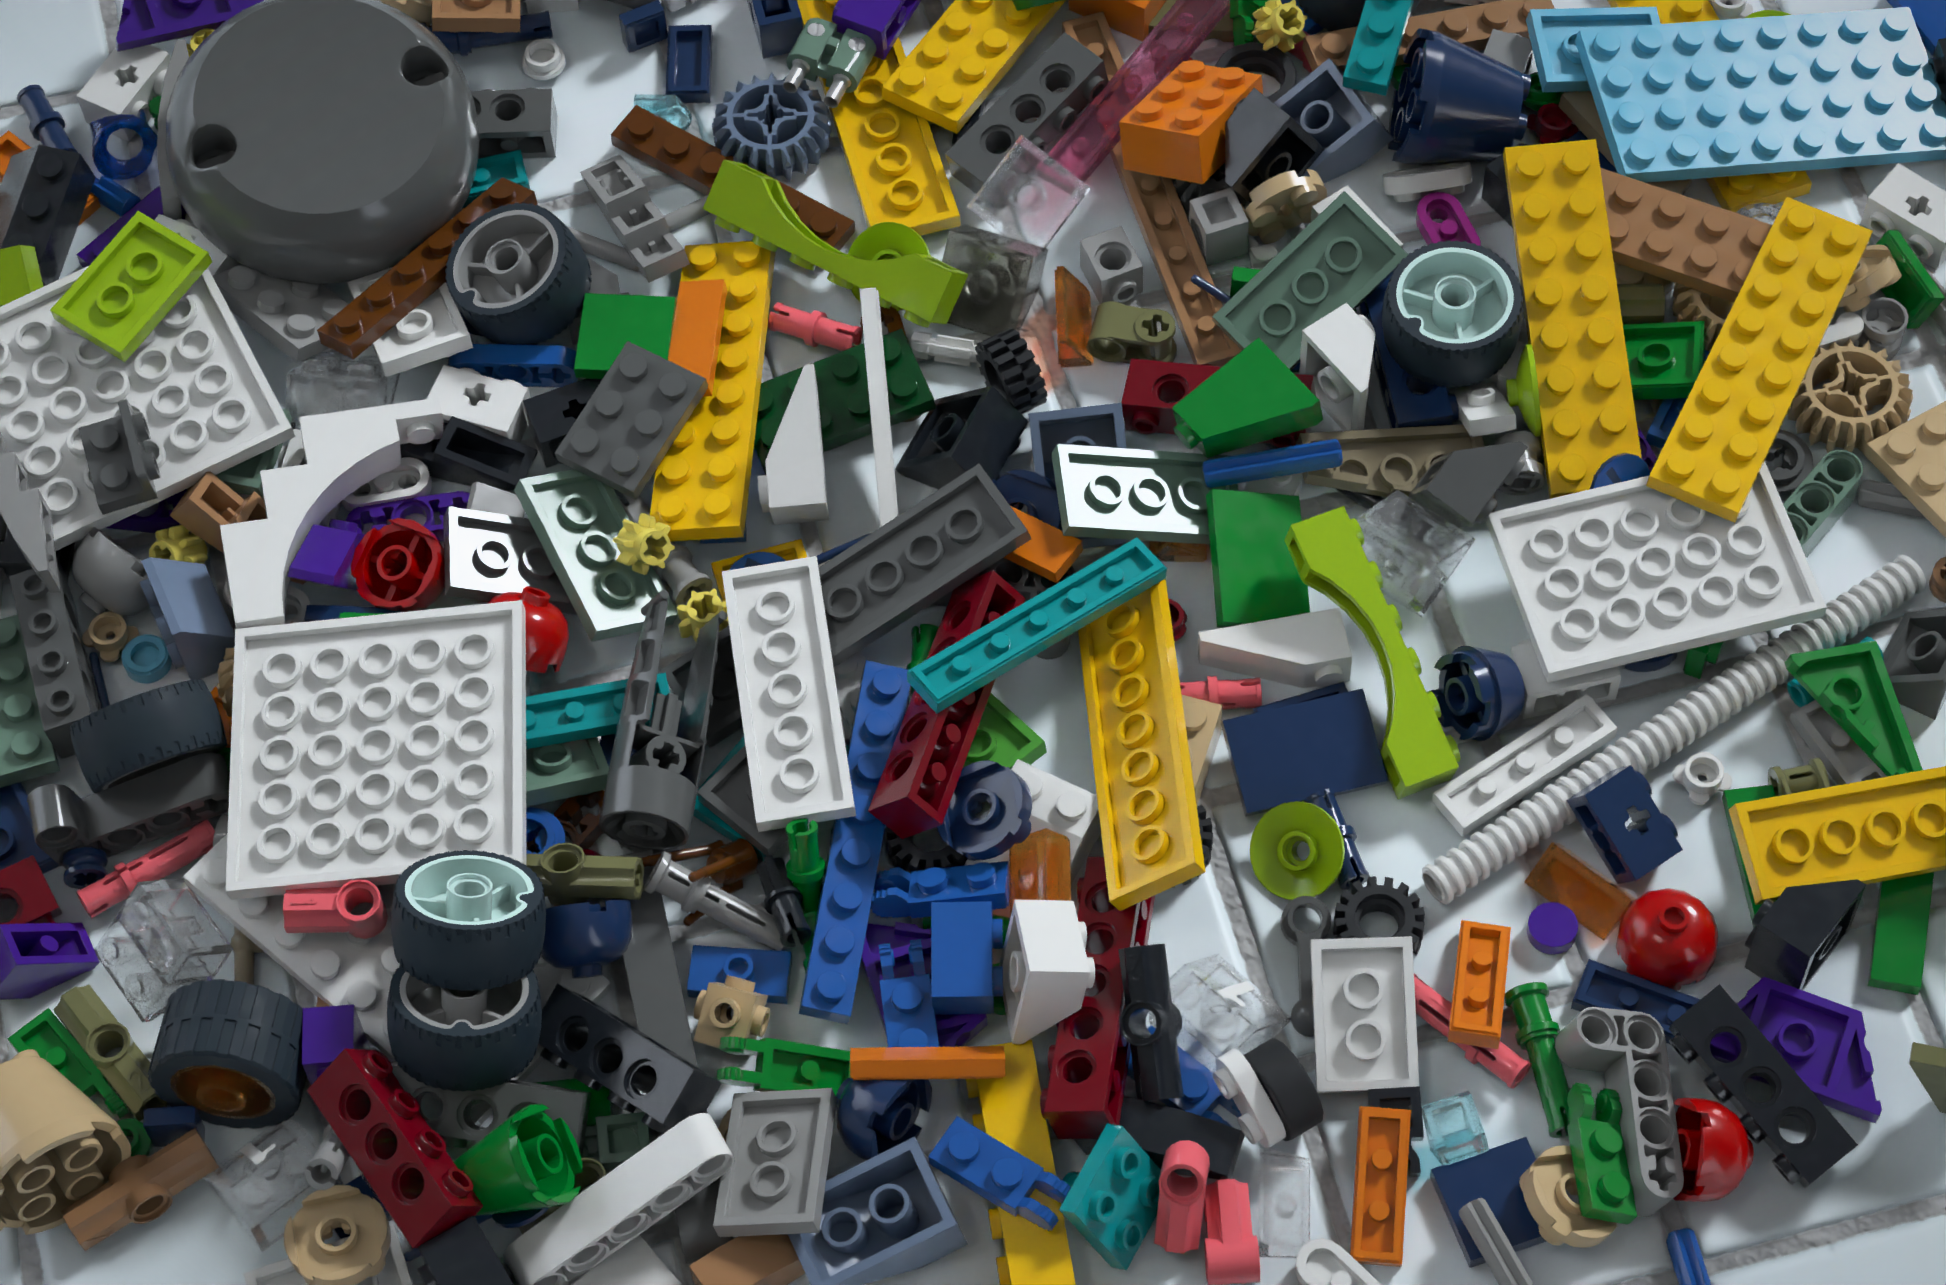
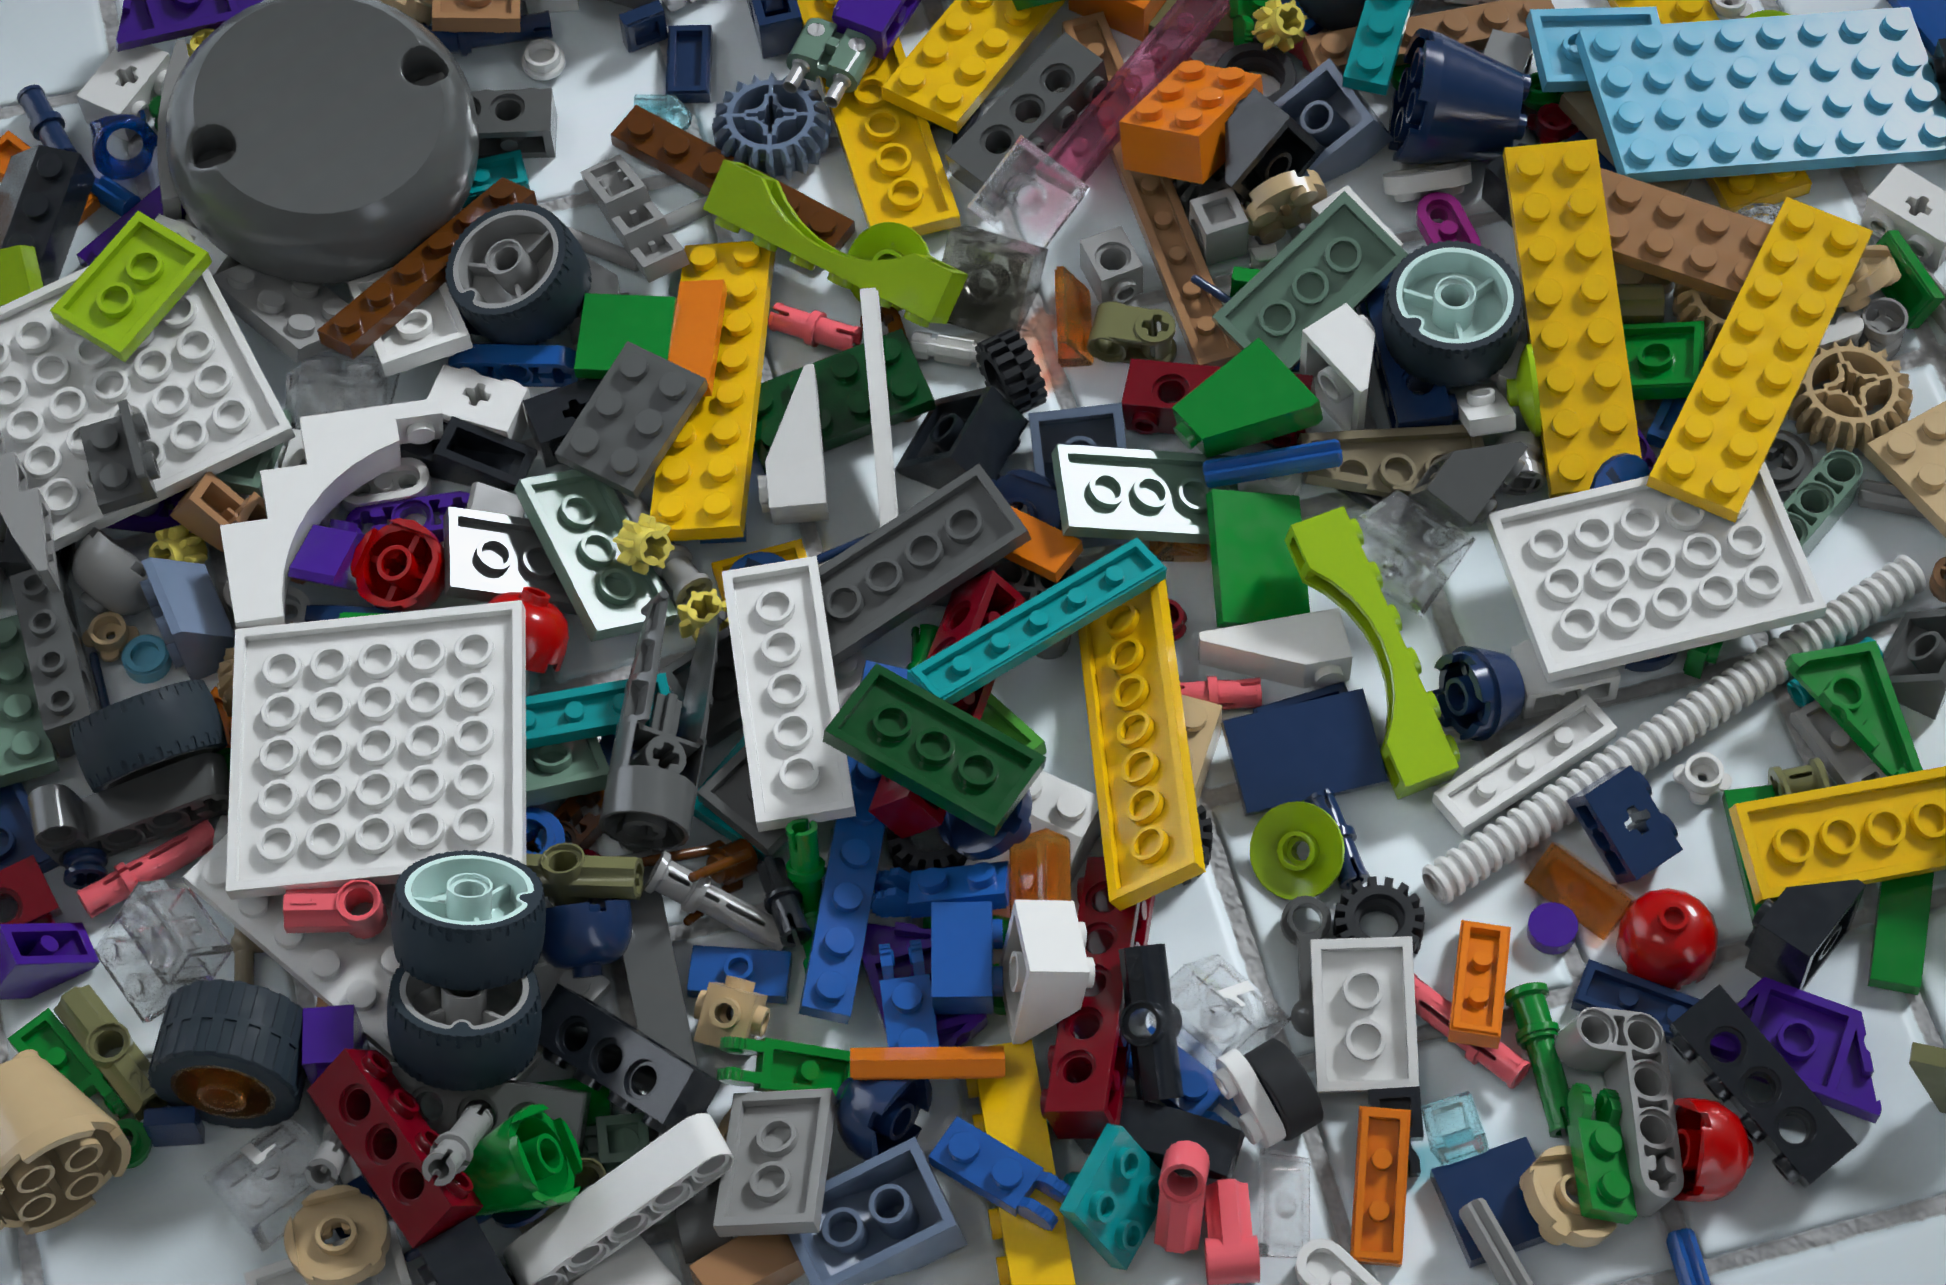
(139, 1189): medium nougat piece -> none
(456, 1146): none -> light grey pin
(934, 749): none -> dark green plate

